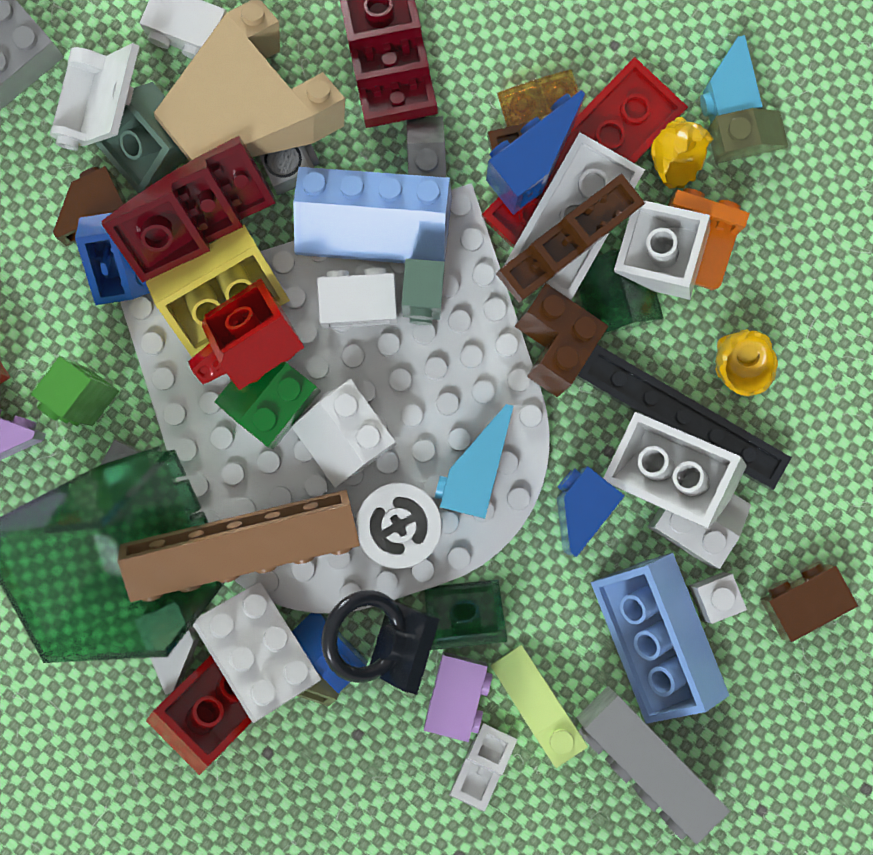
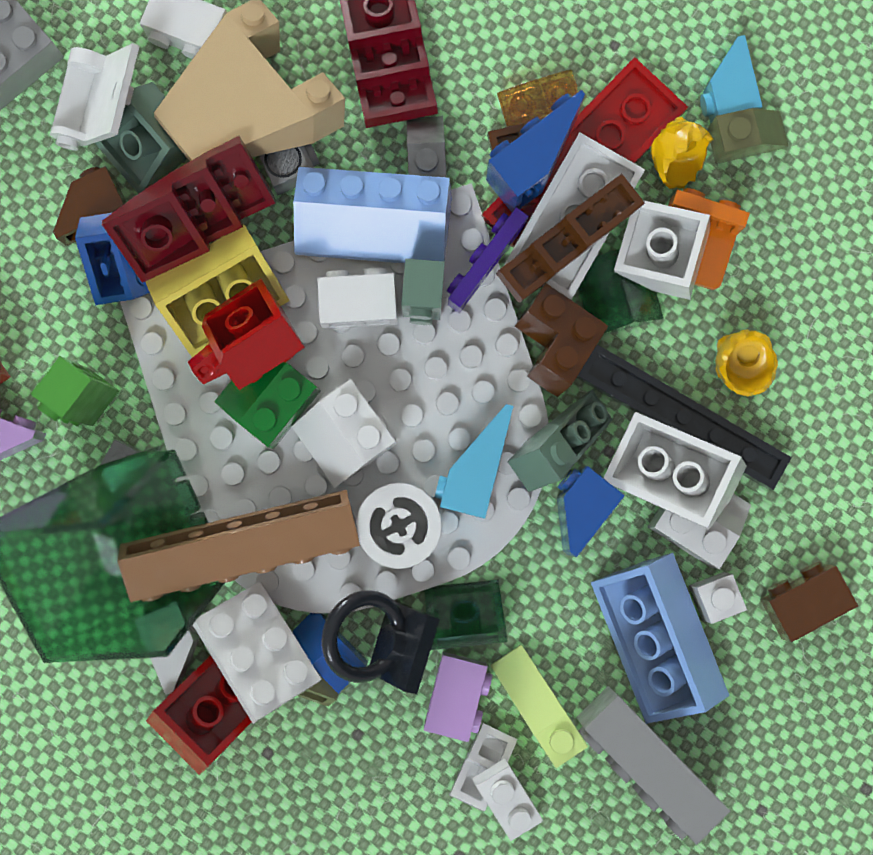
(485, 259): none -> dark purple plate
(507, 799): none -> white plate
(560, 443): none -> sand green slope

